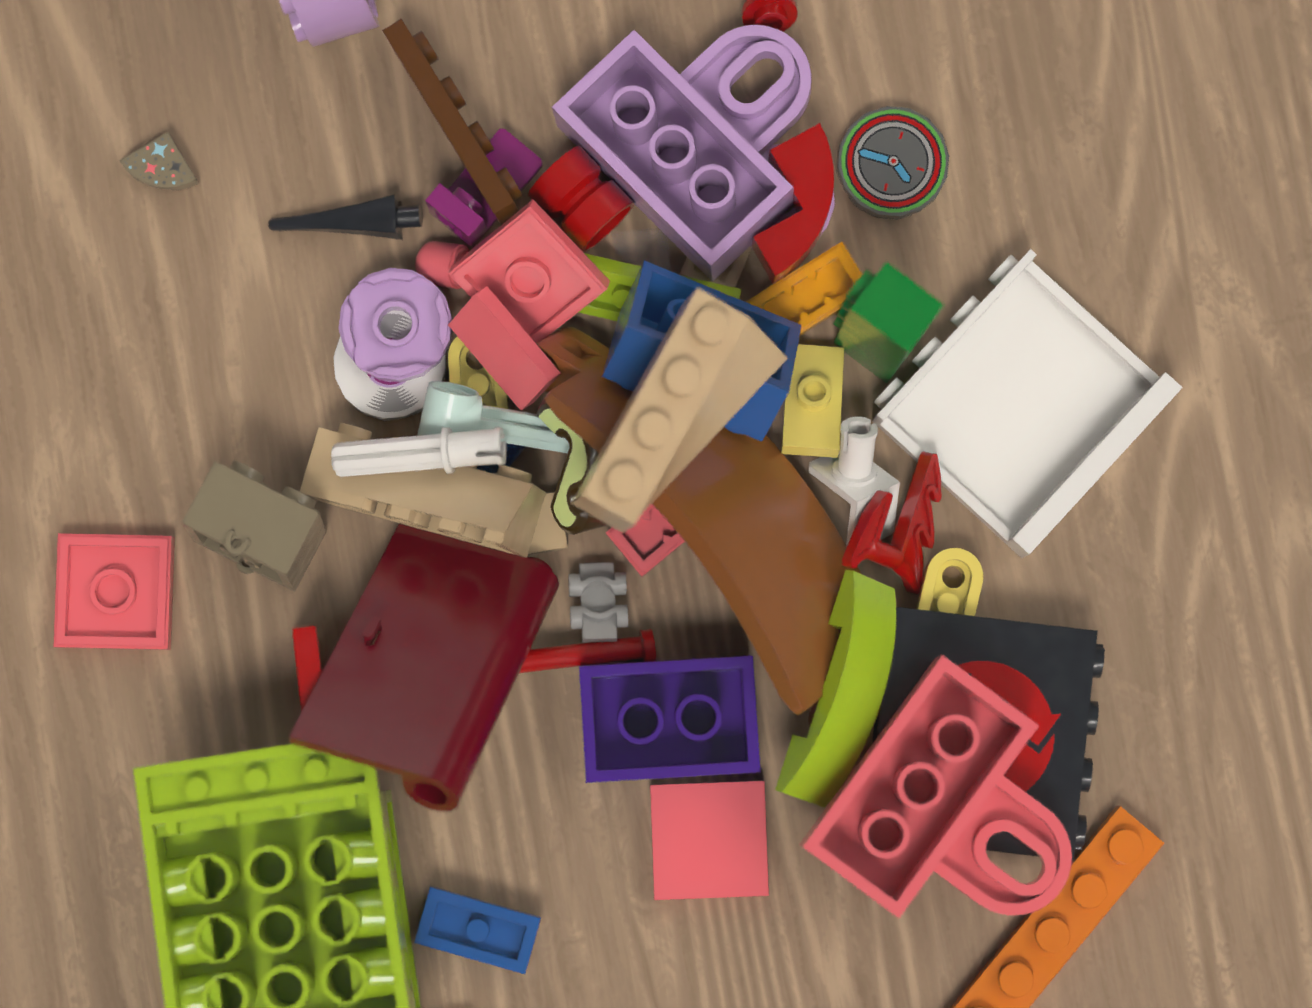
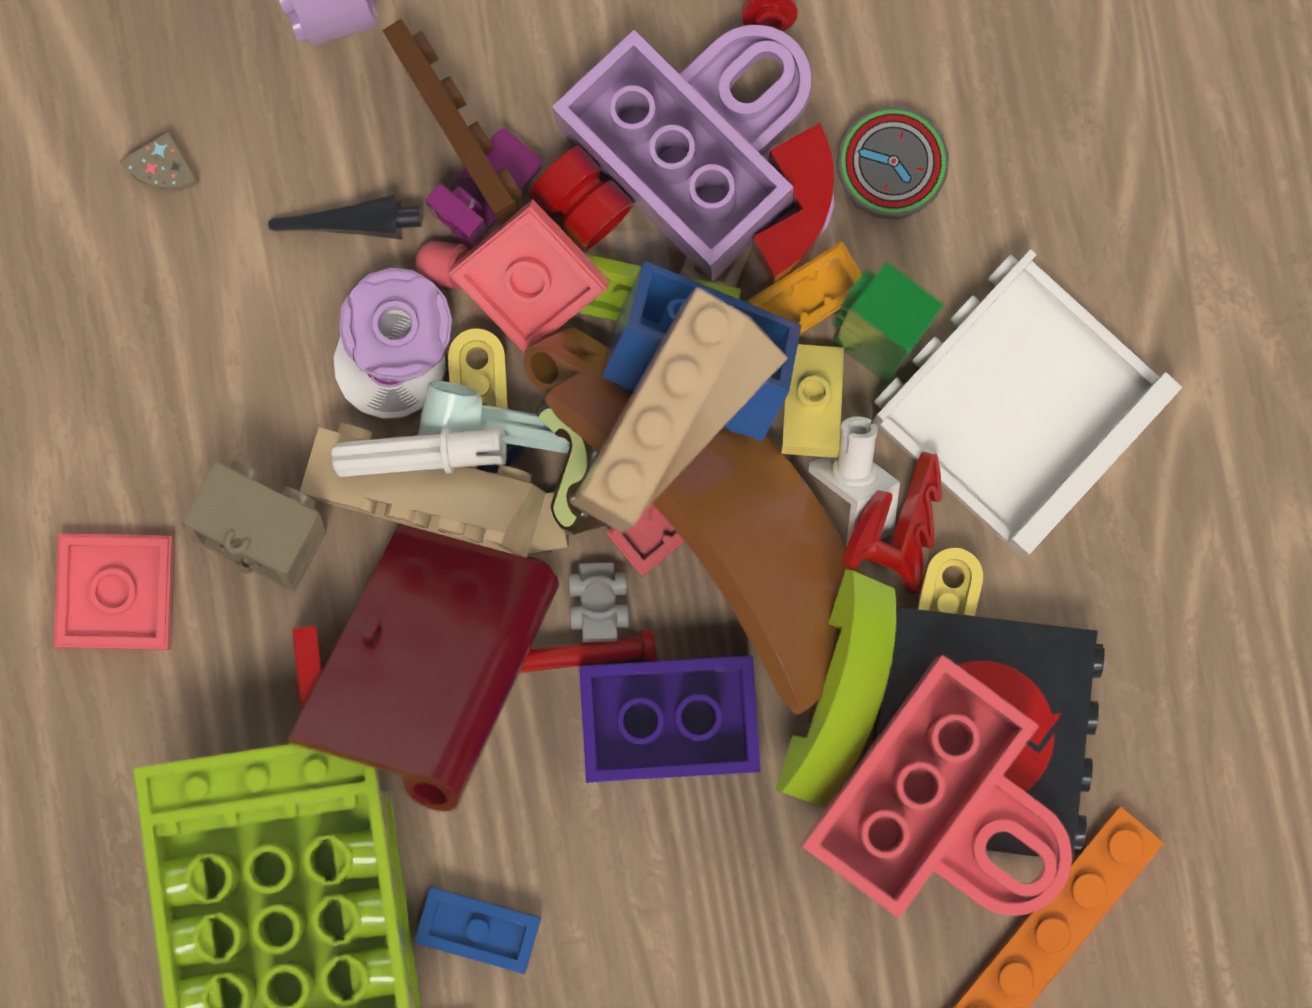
(504, 348): coral tile -> none
(709, 840): coral tile -> none

